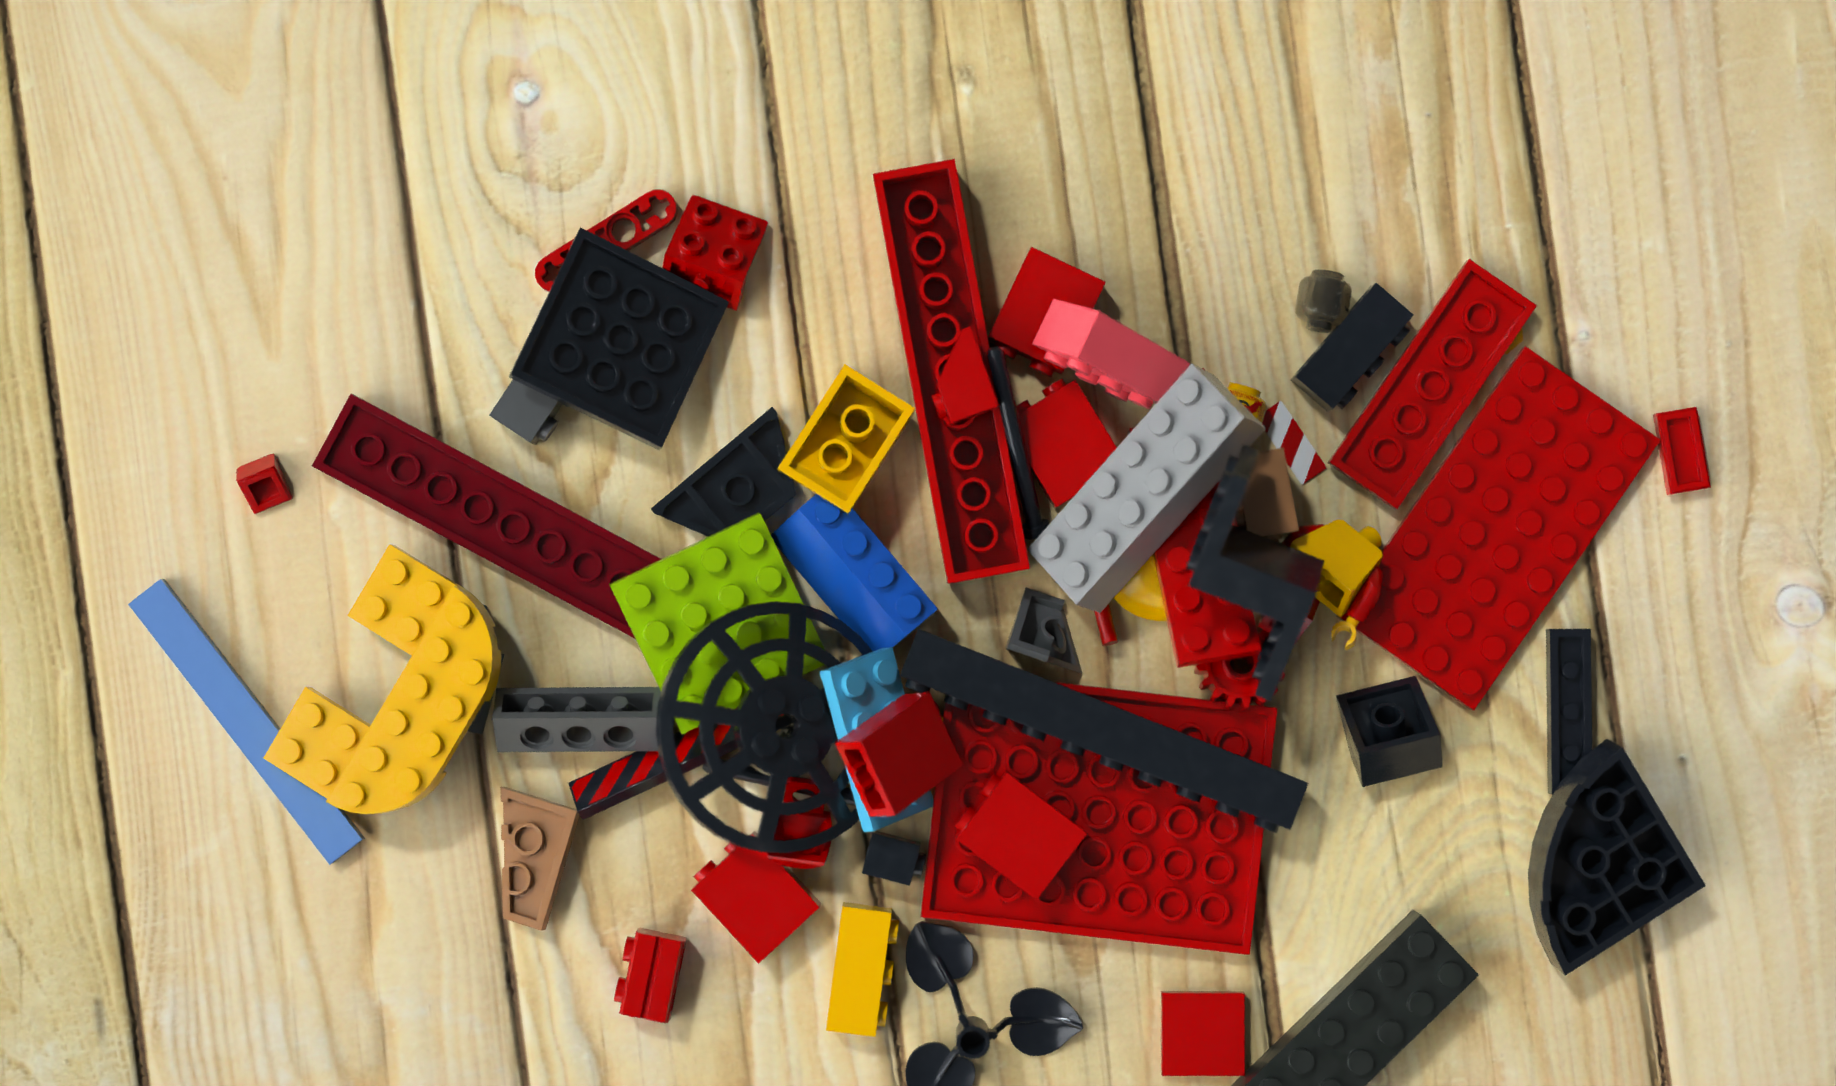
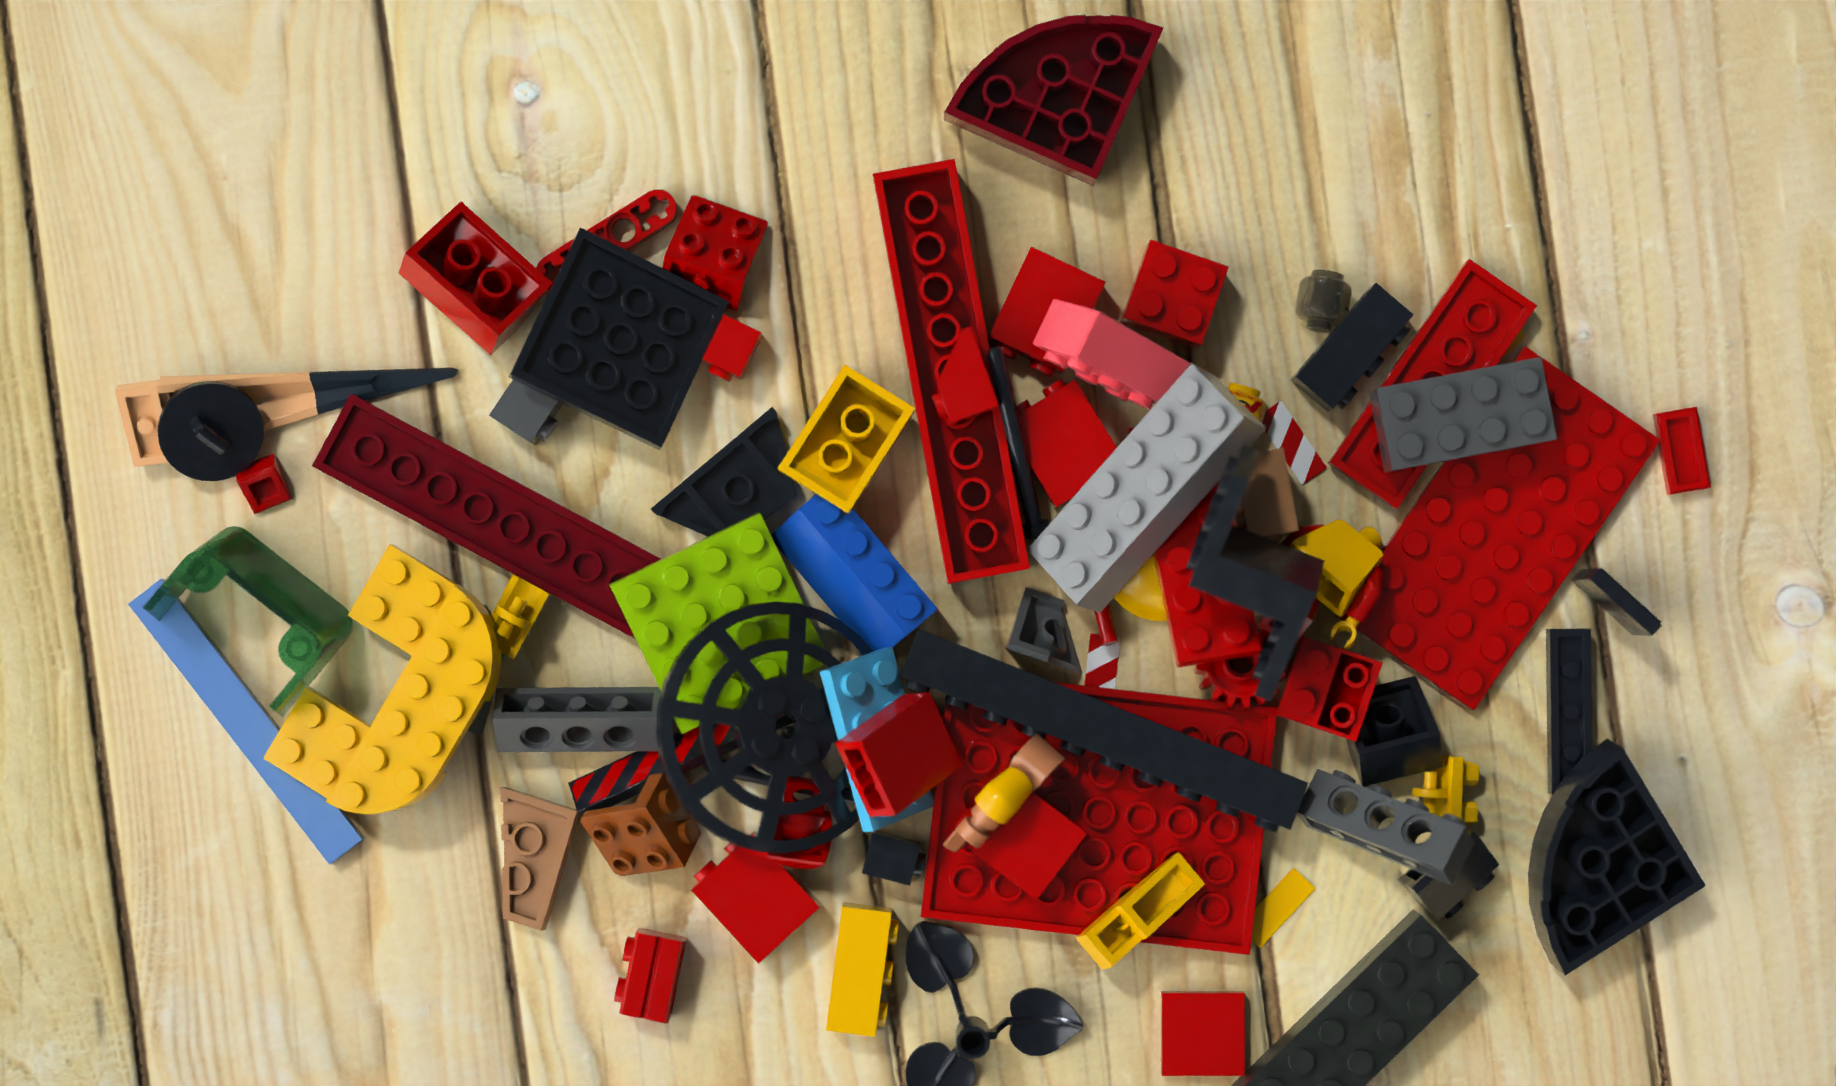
(210, 431): none -> black shield
(279, 397): none -> light nougat plate
(315, 618): none -> clear green windscreen
(474, 277): none -> red slope
(517, 614): none -> yellow hips
(644, 835): none -> dark orange bracket
(731, 349): none -> red brick
(1006, 793): none -> piece
(1058, 90): none -> dark red brick
(1101, 663): none -> sticker
(1140, 911): none -> yellow slope
(1174, 294): none -> red brick
(1279, 906): none -> yellow sticker
(1329, 688): none -> red slope
(1438, 857): none -> dark grey brick
(1444, 789): none -> yellow hips
(1446, 900): none -> black slope
(1462, 414): none -> dark grey brick
(1617, 601): none -> black tile

